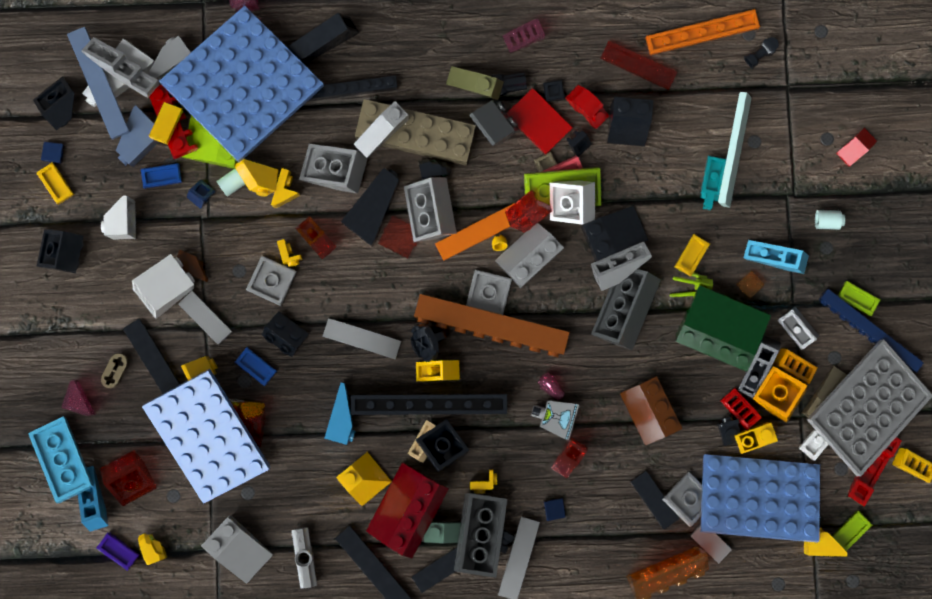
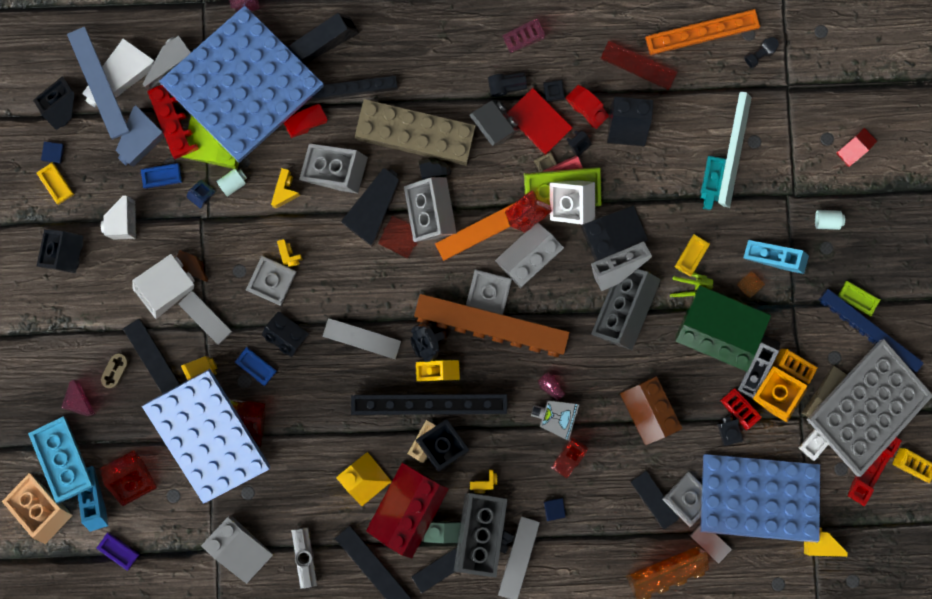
(36, 509): none -> light nougat slope
(120, 67): light grey slope -> none
(151, 549): yellow rock -> none
(165, 123): yellow tile -> none
(258, 177): yellow slope -> none
(304, 120): none -> red slope
(316, 237): clear red slope -> none
(341, 420): dark azure slope -> none
(381, 129): slope -> none
(475, 82): olive slope -> none
(499, 243): yellow hinge -> none
(756, 437): yellow slope -> none
(798, 328): light grey slope -> none
(852, 530): lime tile -> none

